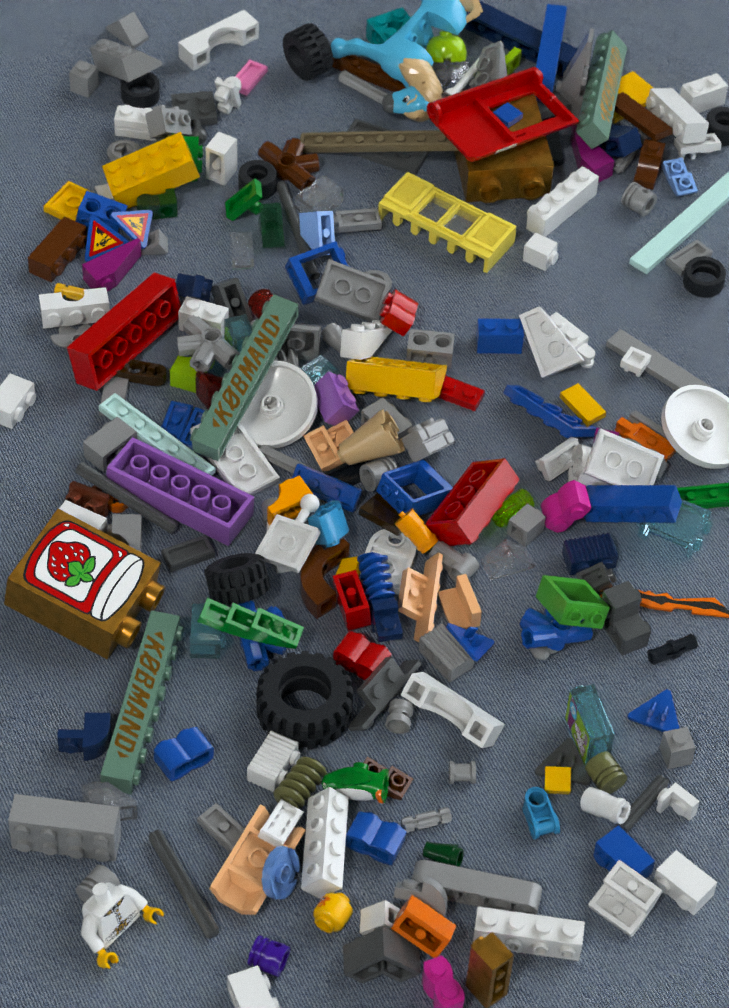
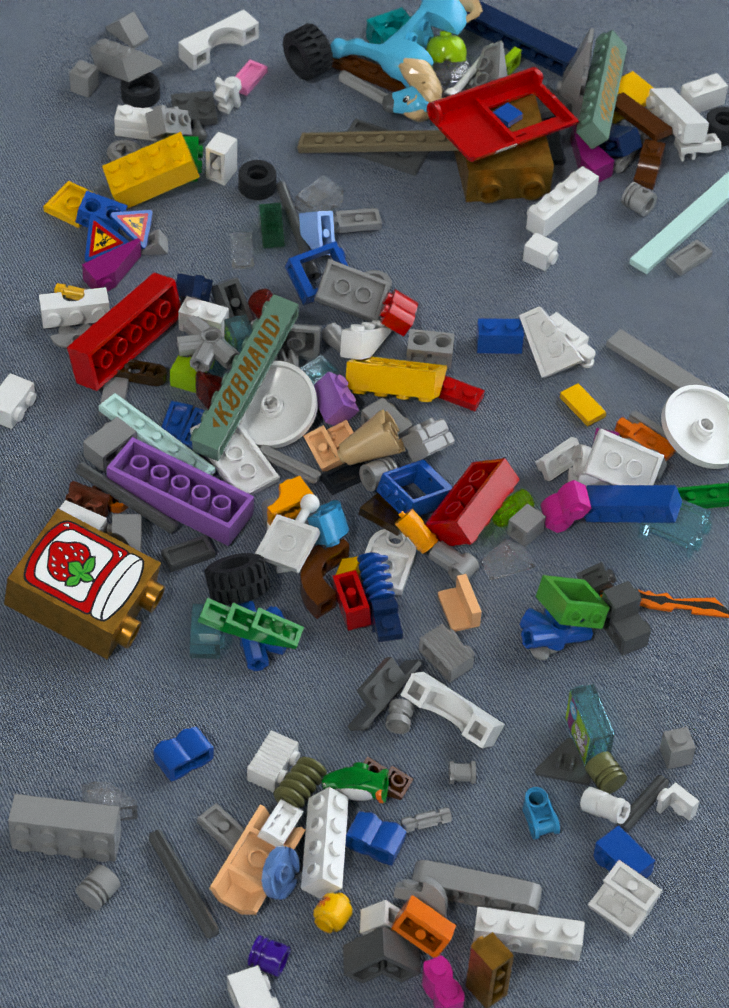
(57, 249): reddish brown brick -> none
(91, 741): dark blue brick -> none
(104, 190): white sticker -> none
(109, 915): white torso -> none
(141, 701): sand green brick -> none
(161, 204): leg -> none
(244, 200): green tile -> none
(291, 163): reddish brown piece -> none
(305, 673): black tyre -> none
(329, 488): blue tile -> none
(359, 655): red brick -> none
(419, 594): light nougat bracket -> none
(444, 853): dark green cone -> none
(448, 218): light yellow window -> none
(473, 643): blue piece -> none
(551, 44): blue tile -> none
(551, 414): blue wing -> none
(557, 780): yellow tile -> none
(589, 551): dark blue brick -> none
(635, 361): white tile -> none
(657, 713): blue piece -> none
(672, 649): black pin -> none
(678, 177): light blue slope -> none
(684, 882): white brick -> none
(702, 288): black tyre -> none

